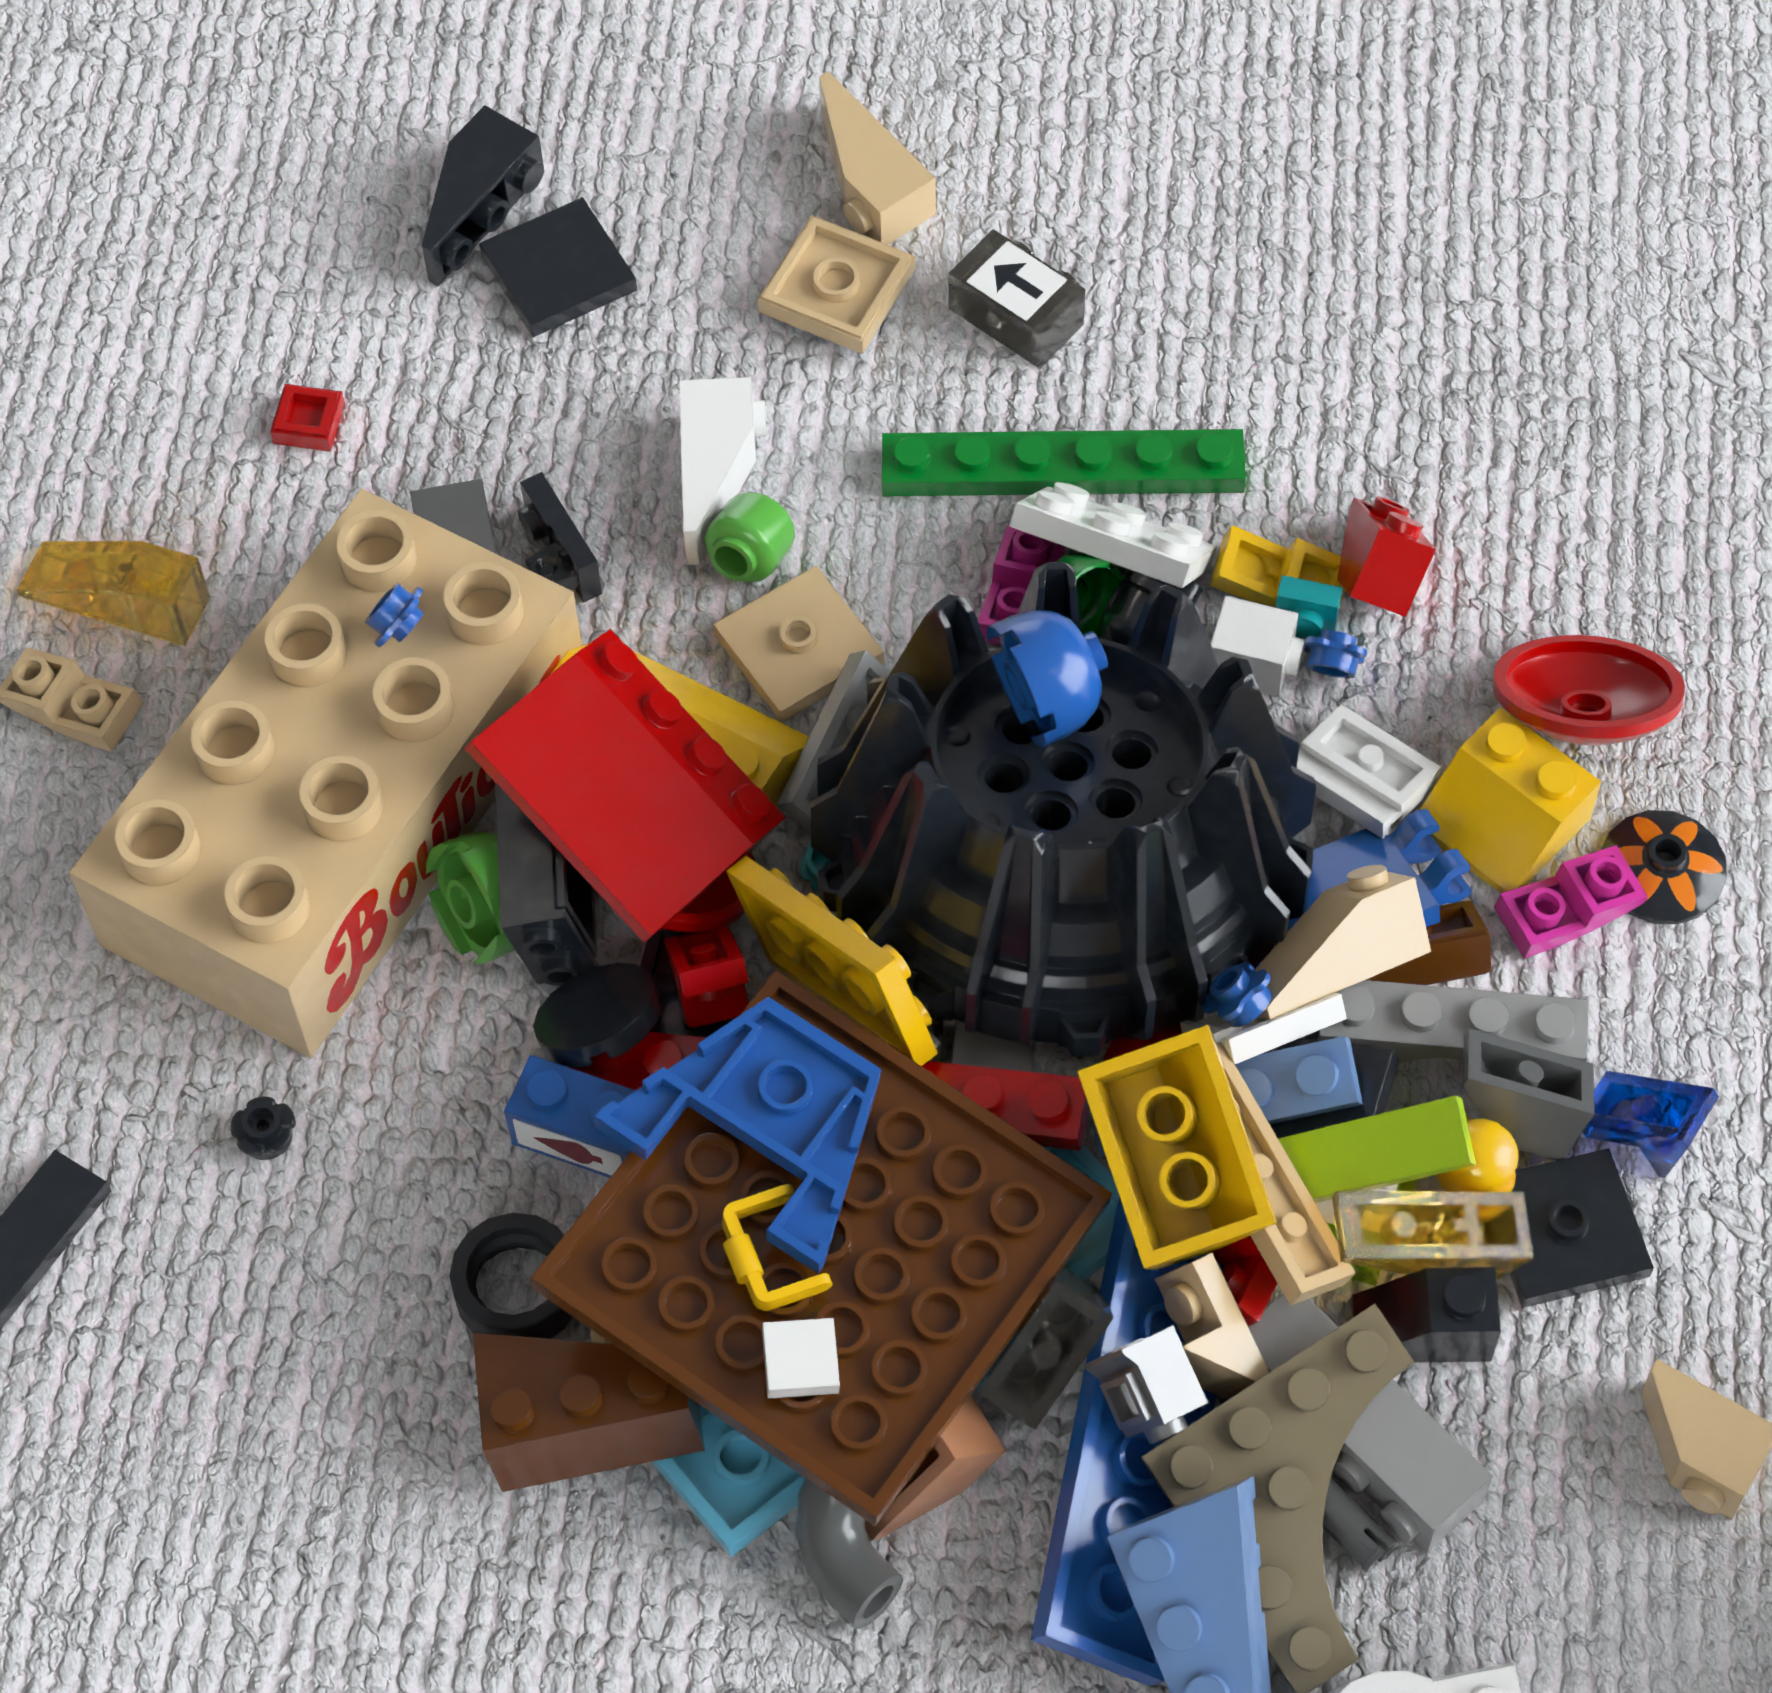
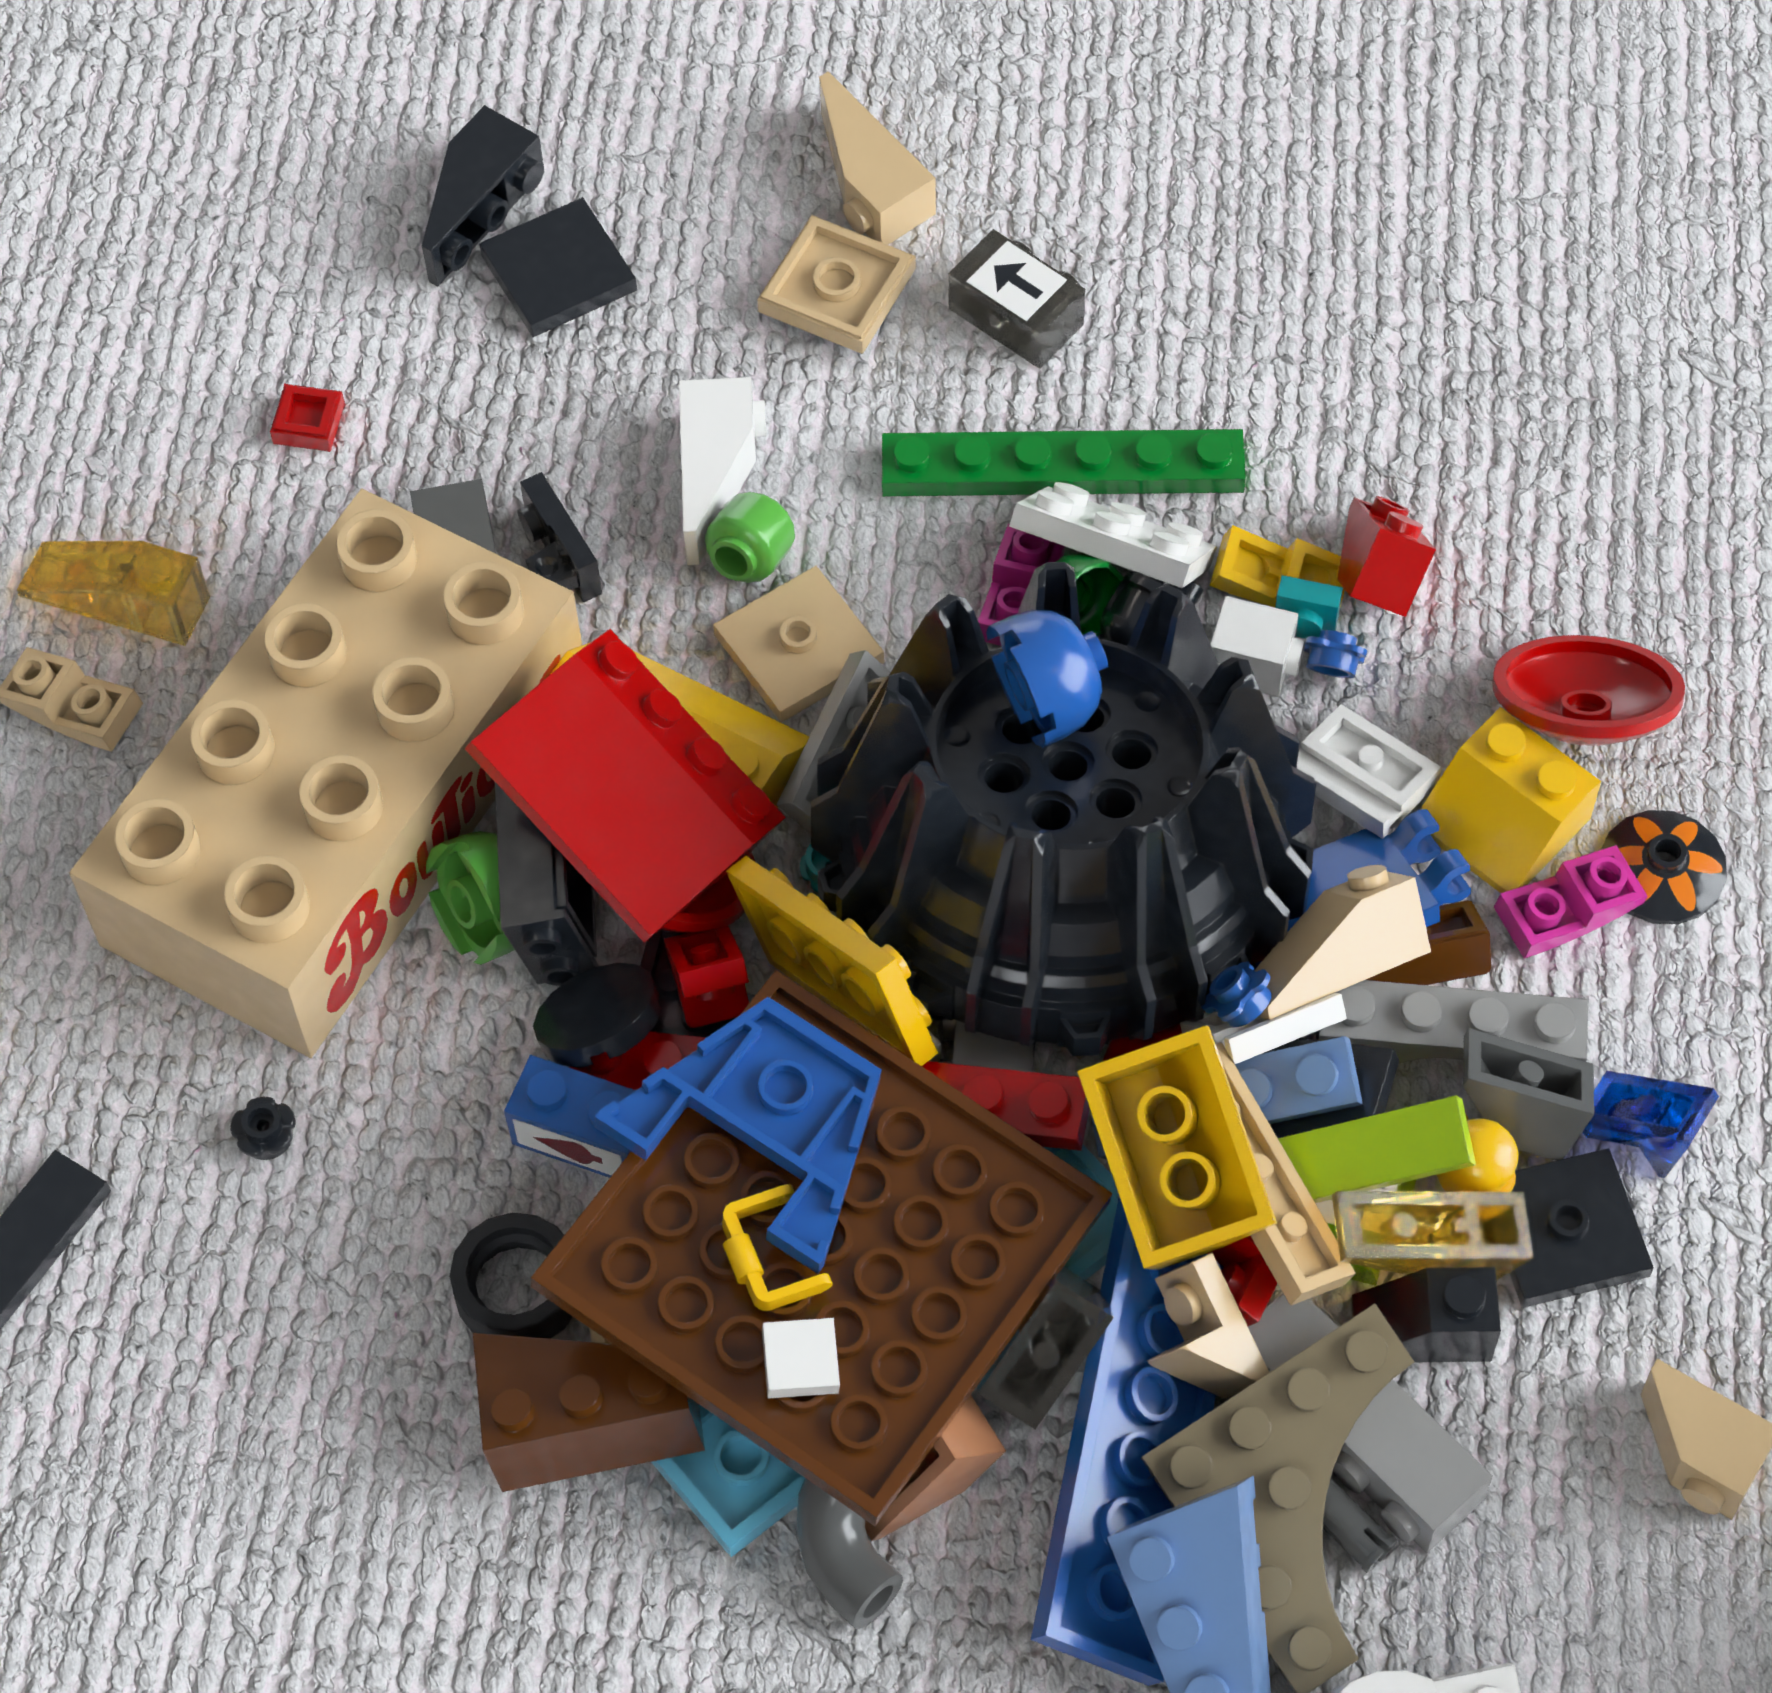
(395, 614): blue plate -> none
(1149, 1385): window -> none

